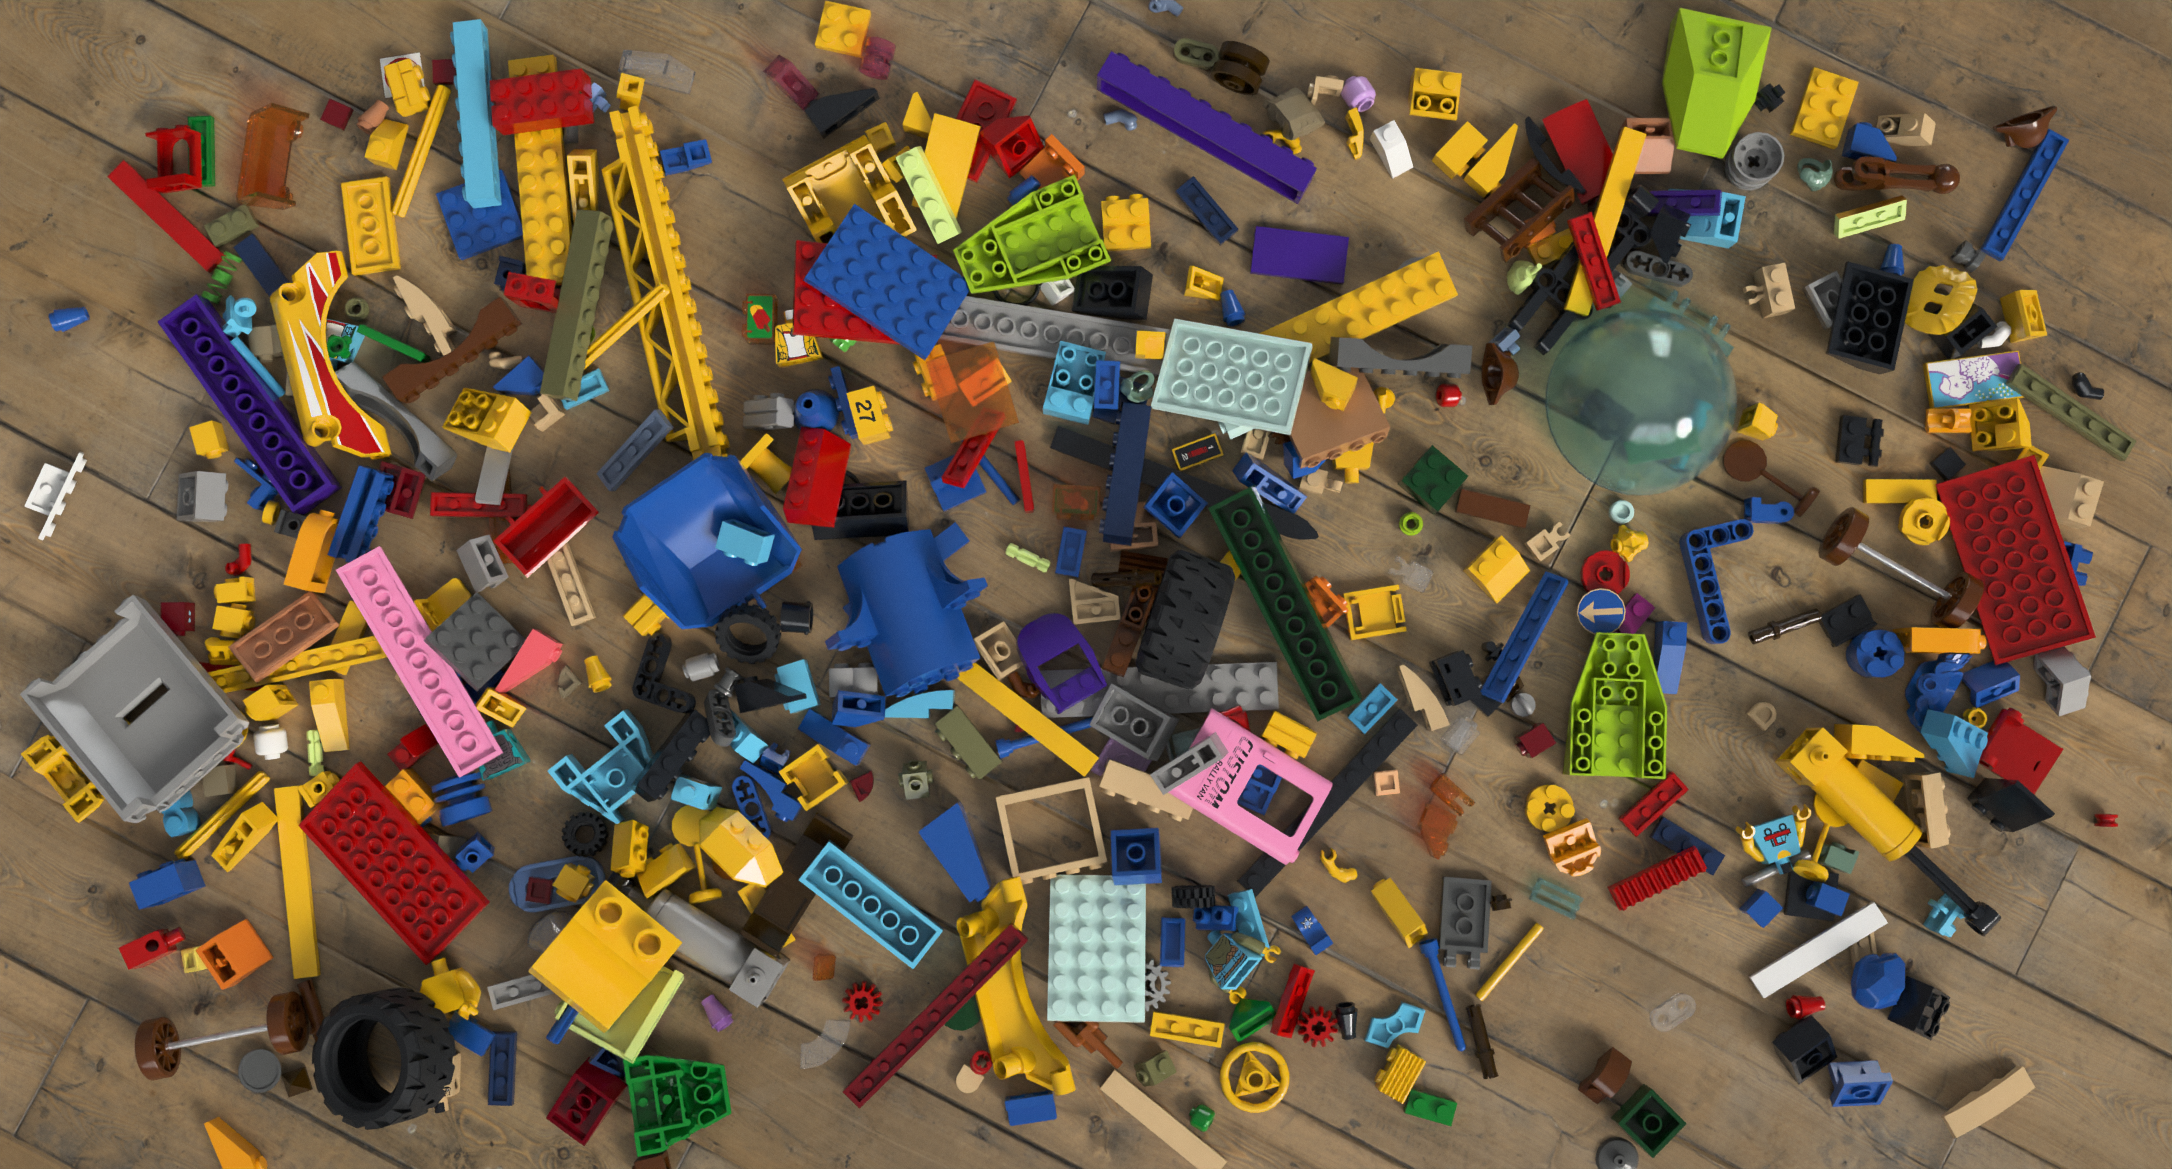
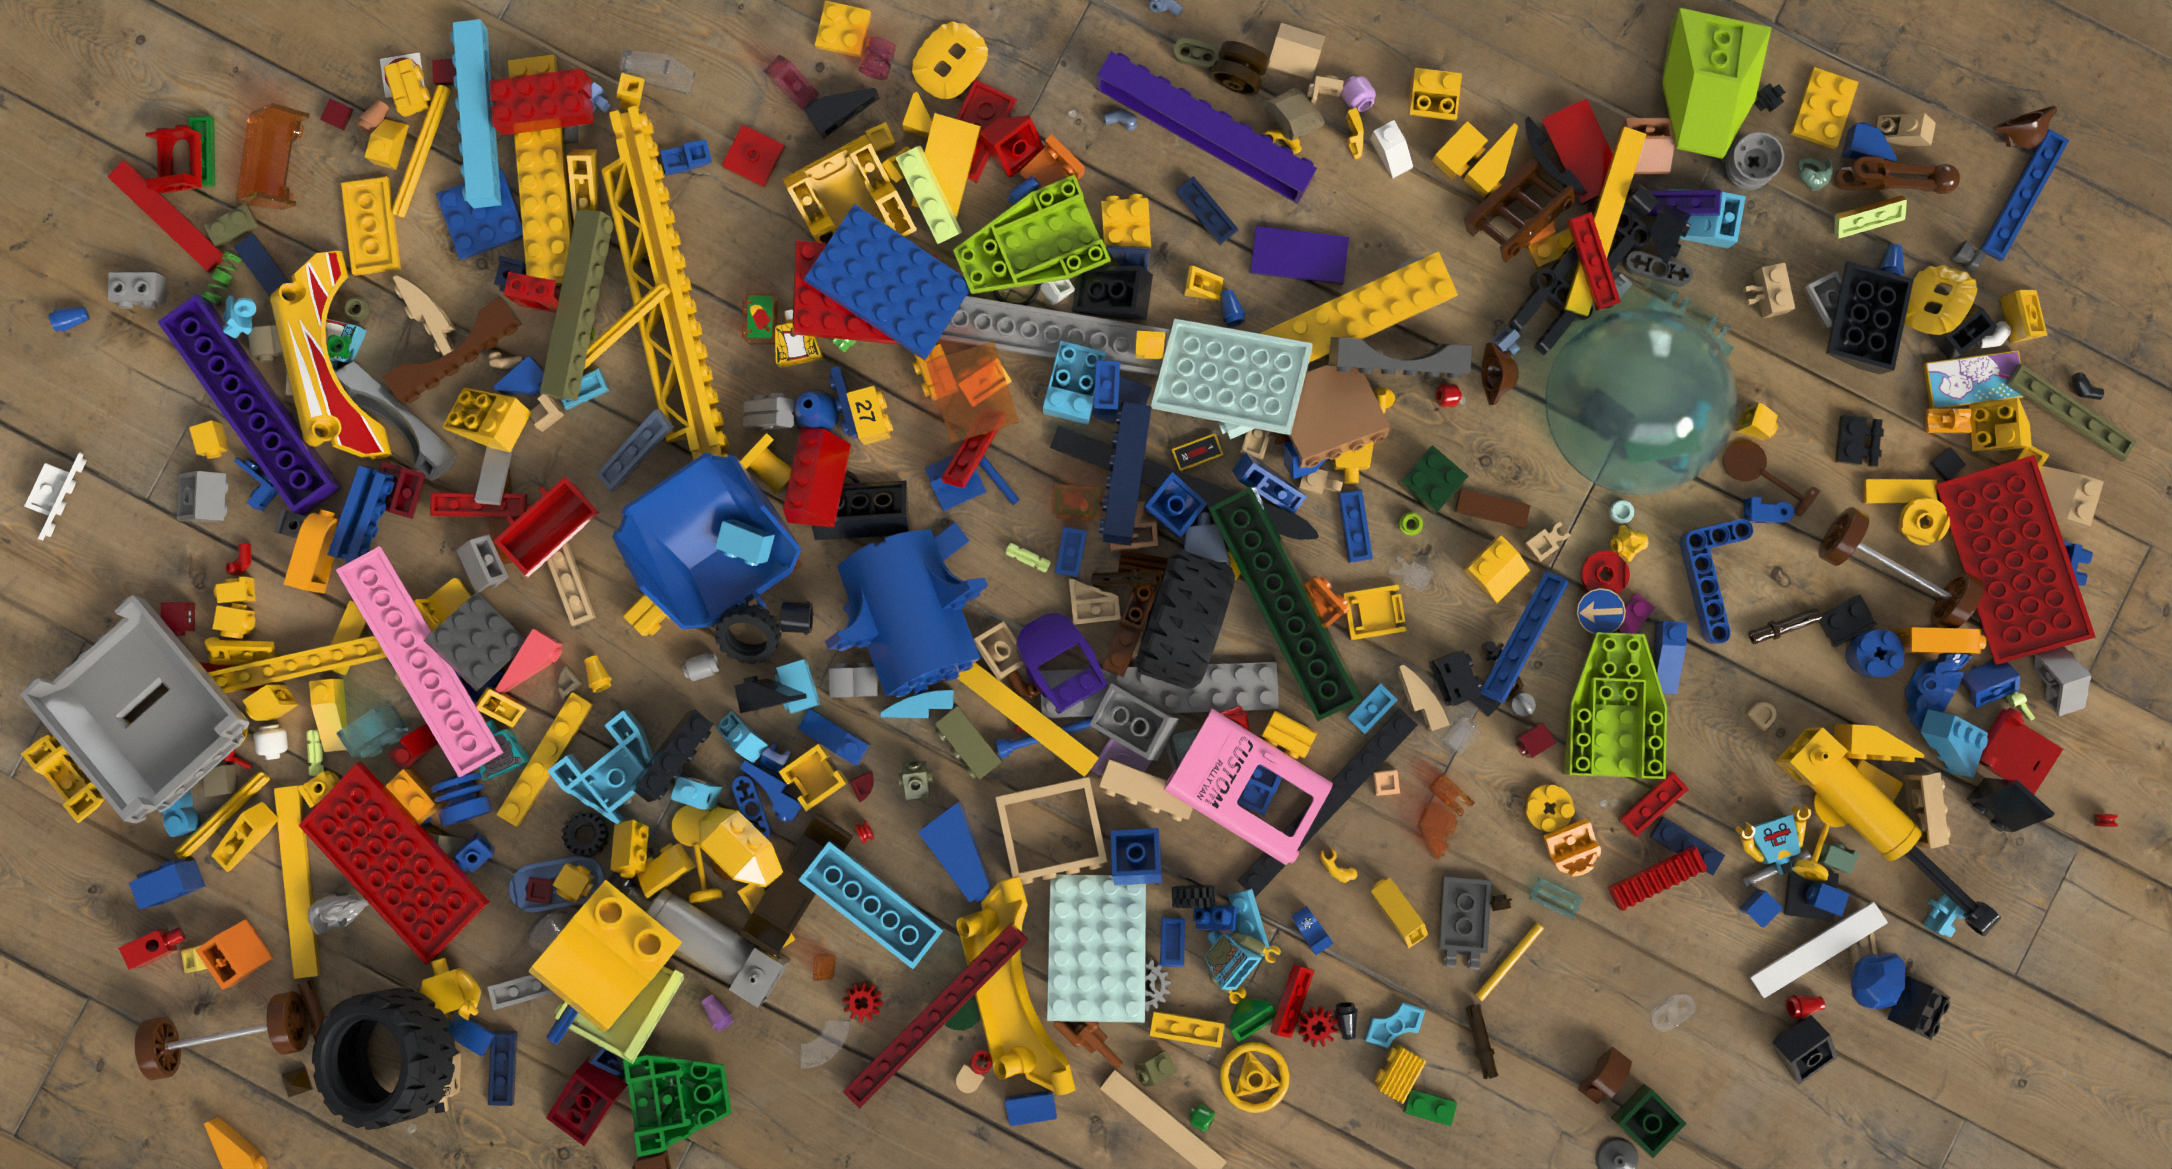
(137, 289): none -> light grey brick
(257, 366): dark azure bar -> none
(259, 1070): dark grey piece -> none
(271, 512): yellow tile -> none
(283, 636): nougat tile -> none
(334, 912): none -> light grey hair
(372, 732): none -> clear light blue brick
(394, 344): green tile -> none
(546, 756): none -> yellow plate
(654, 686): black beam -> none
(725, 737): dark grey beam -> none
(727, 682): dark grey bush -> none
(753, 156): none -> red plate
(857, 709): blue slope -> none
(864, 832): none -> red bush
(962, 70): none -> yellow piece
(1024, 476): red tile -> none
(1130, 255): none -> dark blue tile
(1143, 393): sand green piece -> none
(1189, 763): light grey slope -> none
(1206, 540): none -> sand blue torso
(1296, 51): none -> tan slope
(1332, 384): yellow slope -> none
(1355, 526): none -> blue tile
(1430, 950): blue piece -> none
(1521, 275): yellowish green piece -> none
(1858, 1083): blue bracket -> none
(1980, 716): yellow plate -> none
(1988, 1102): tan slope -> none
(2019, 699): none -> yellowish green hand

